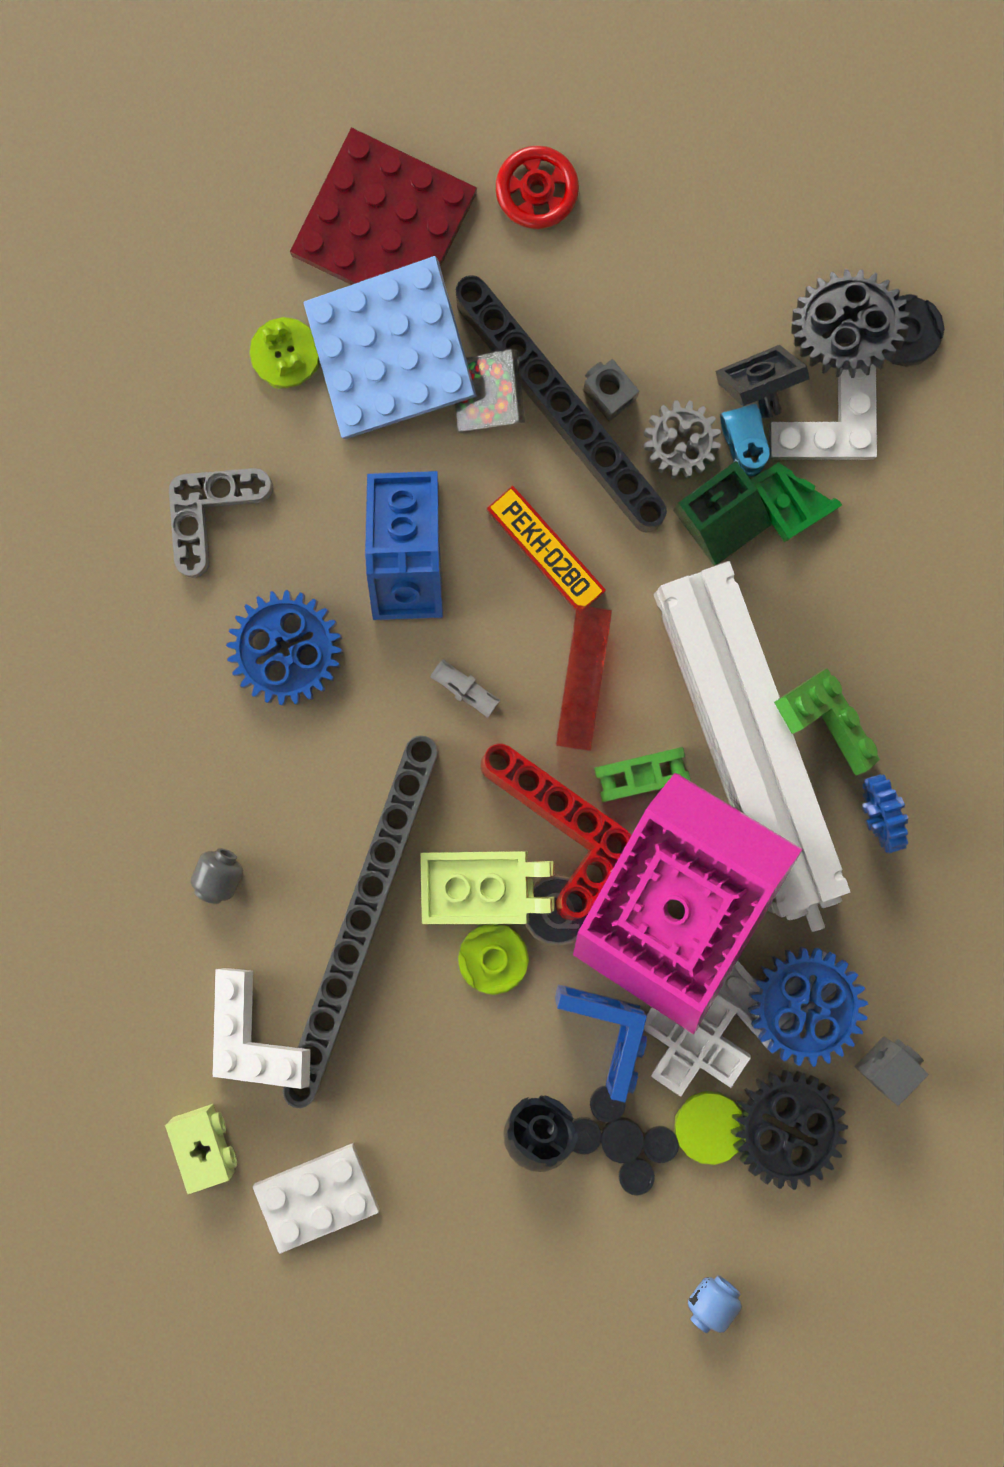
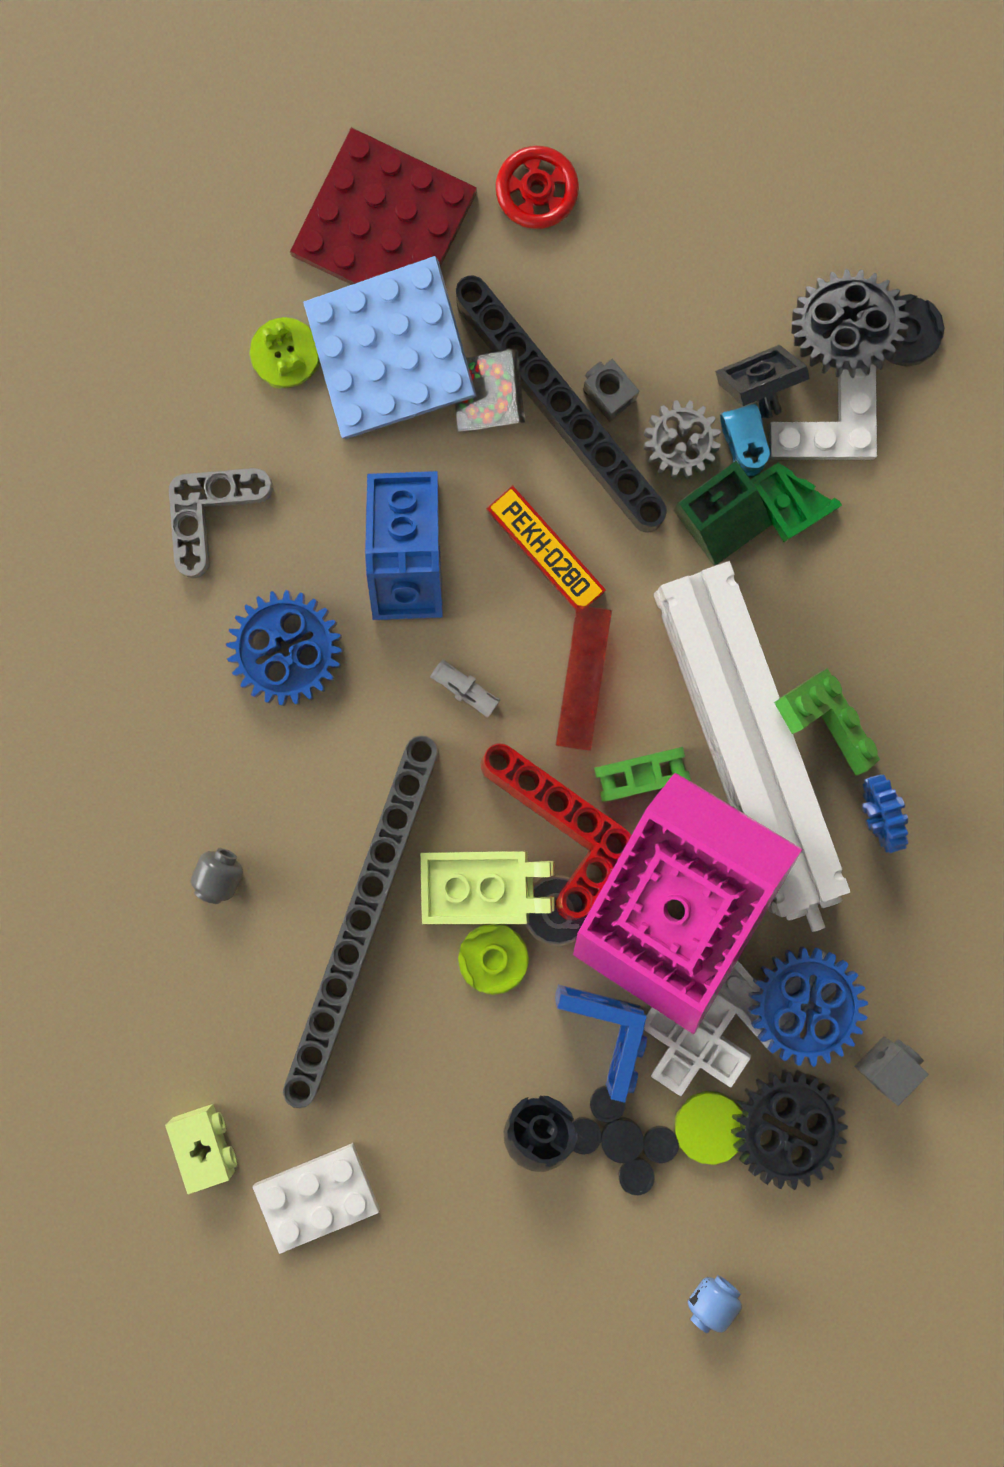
(234, 1052): white plate -> none

